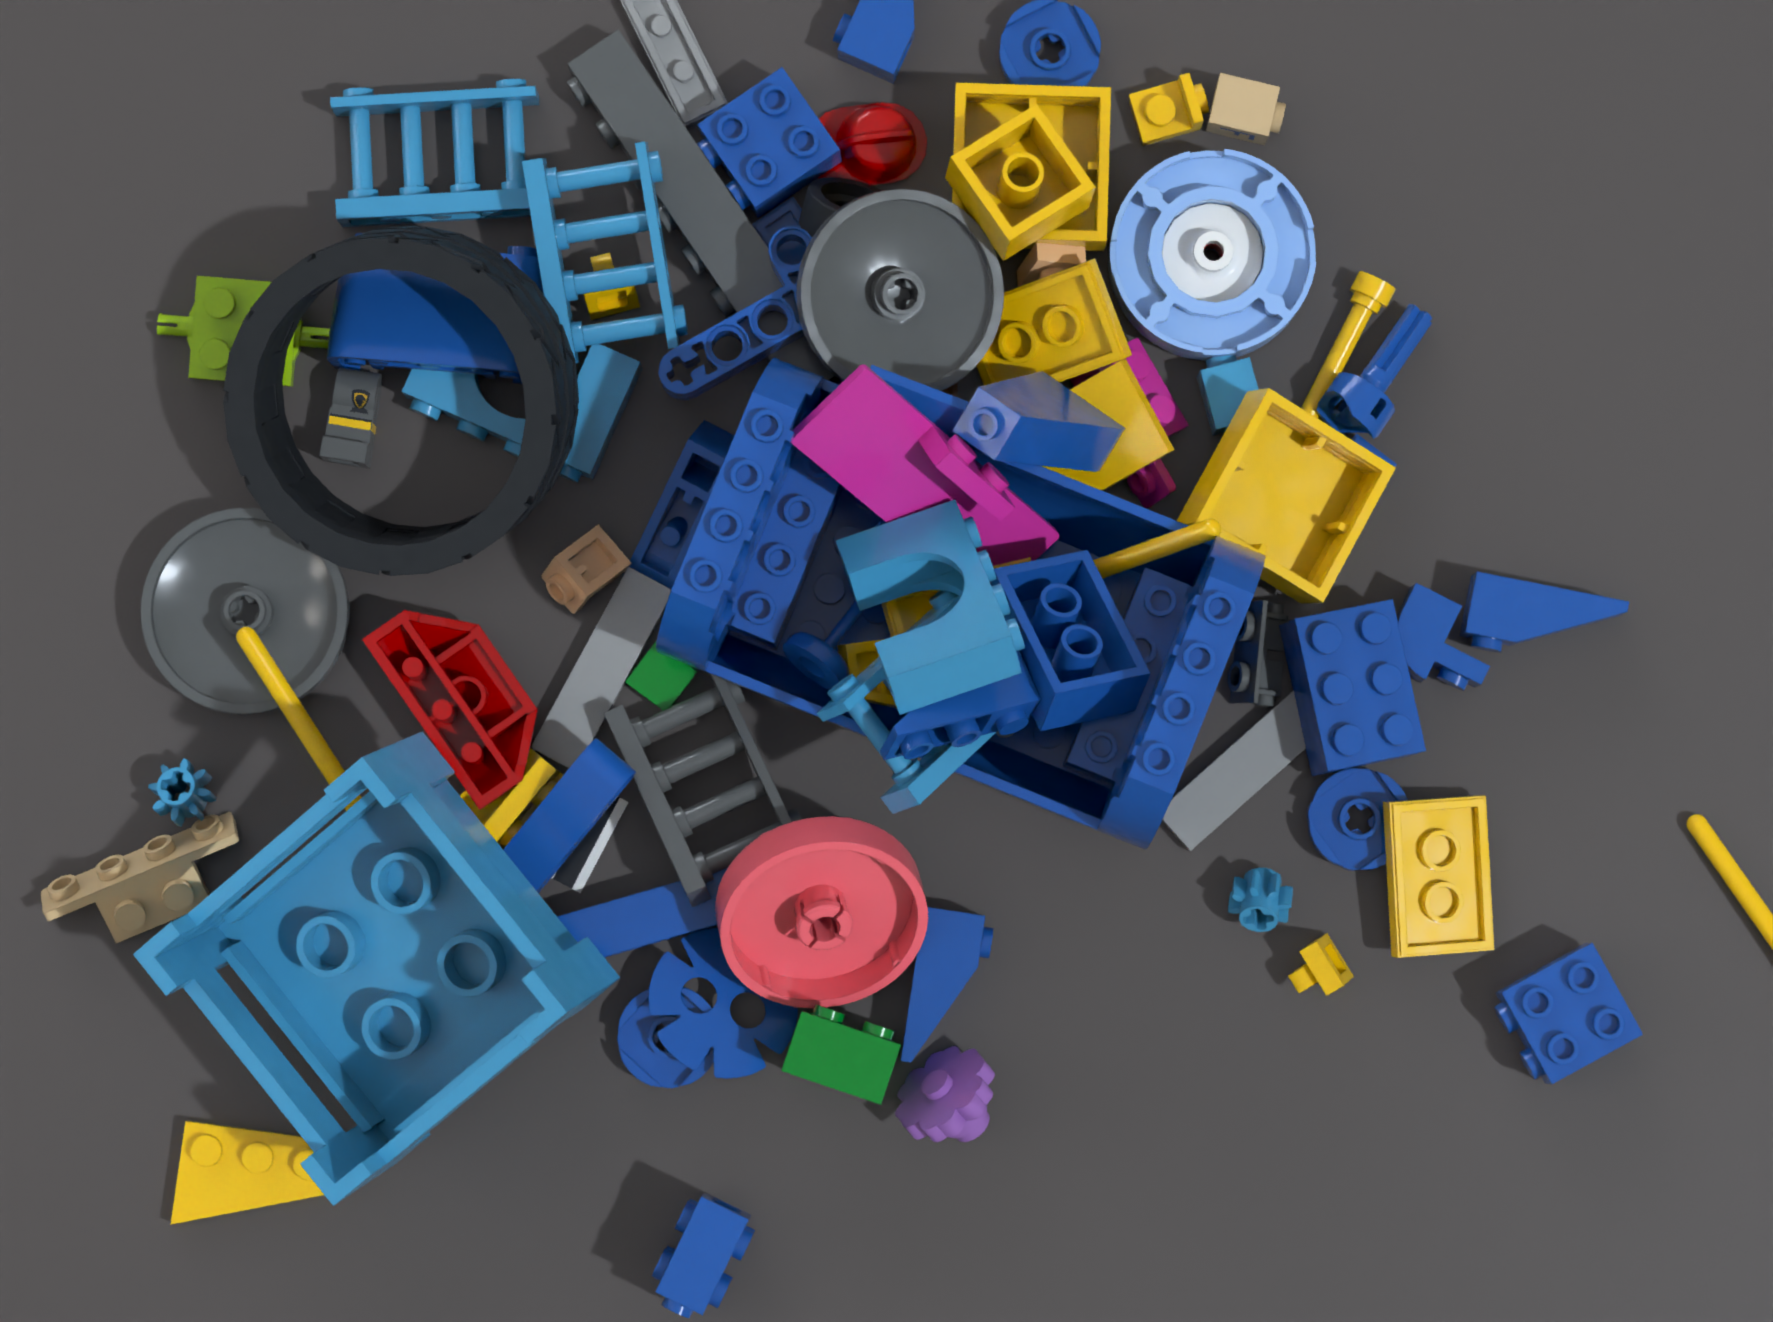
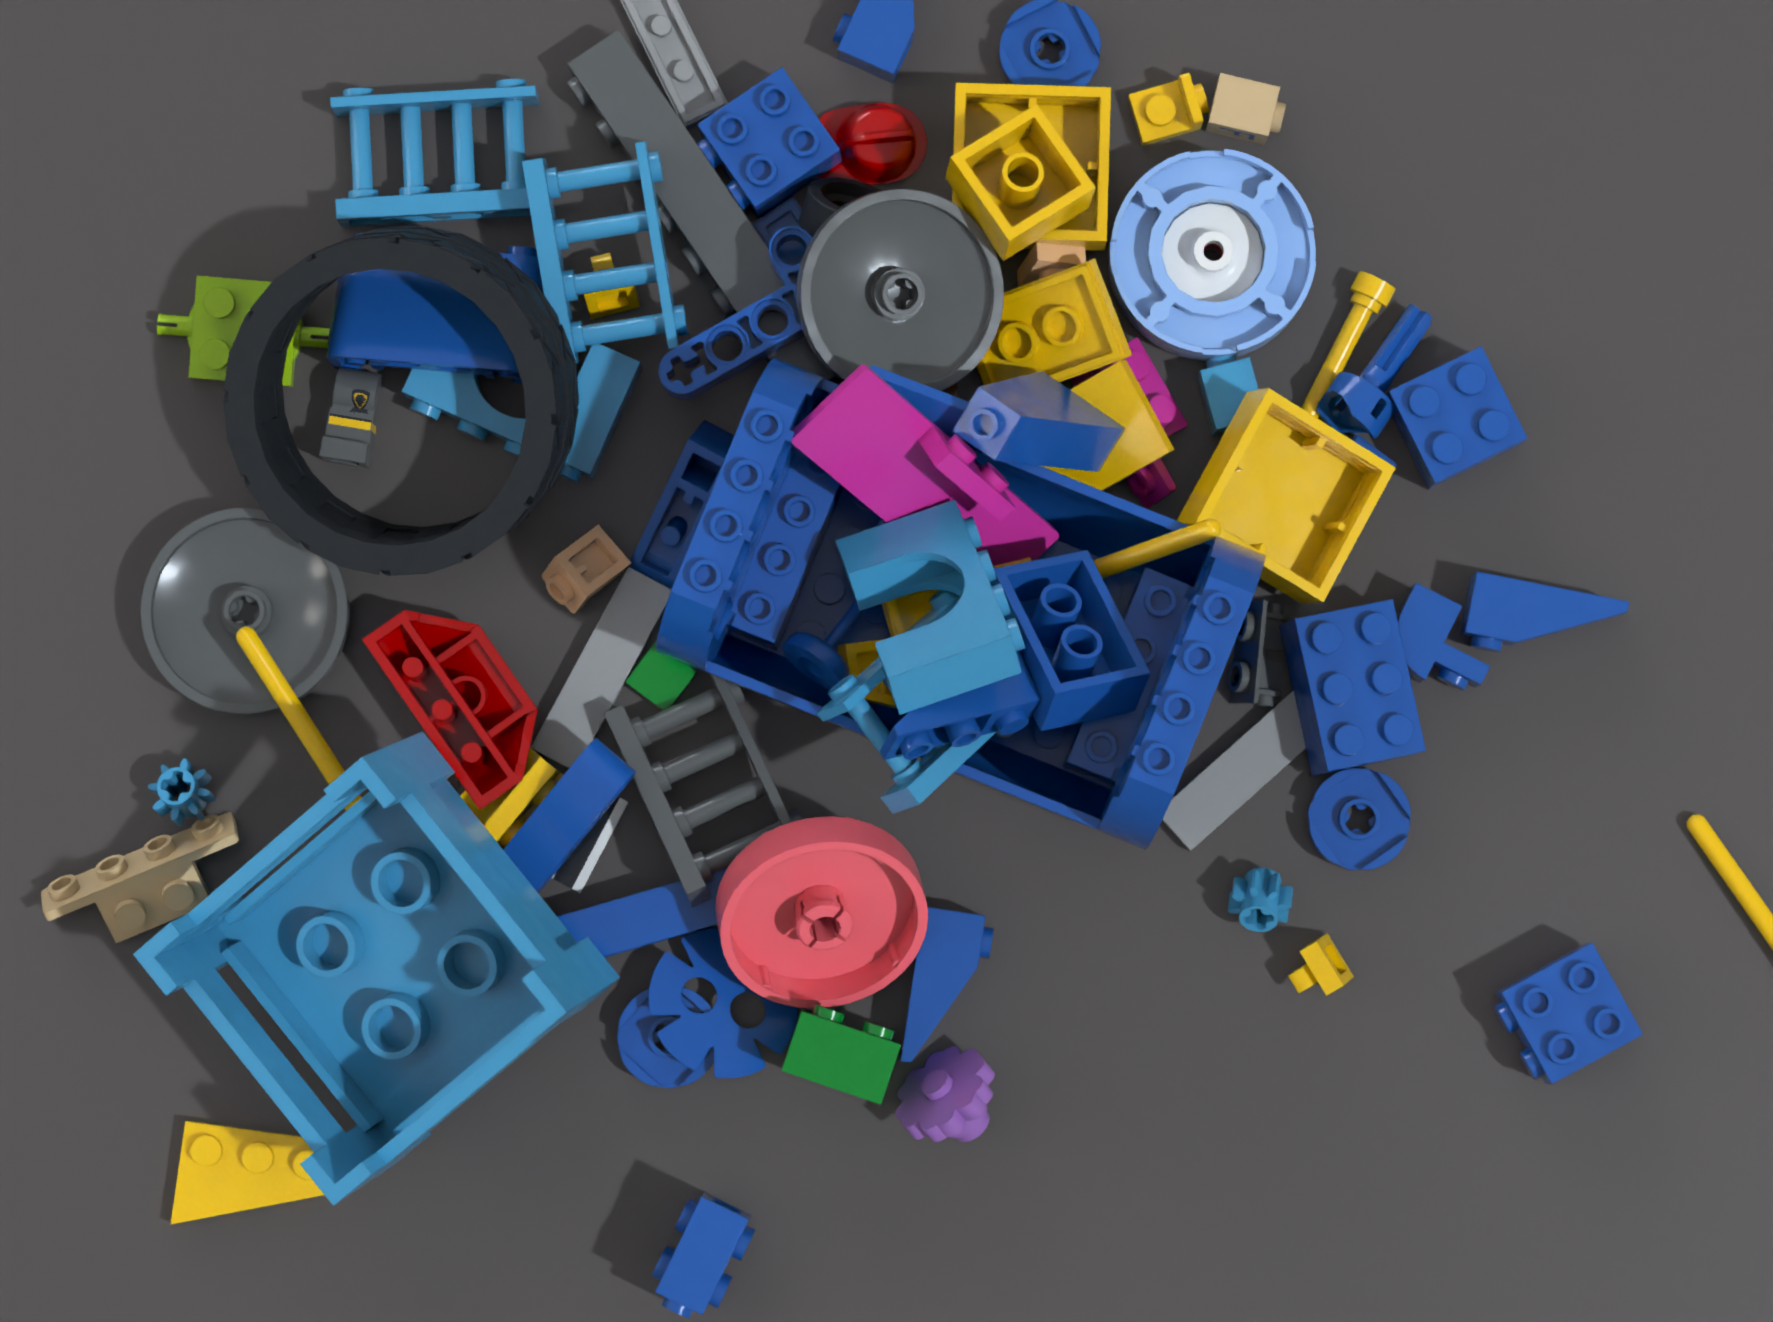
(1438, 876): yellow tile -> none
(1455, 418): none -> blue brick

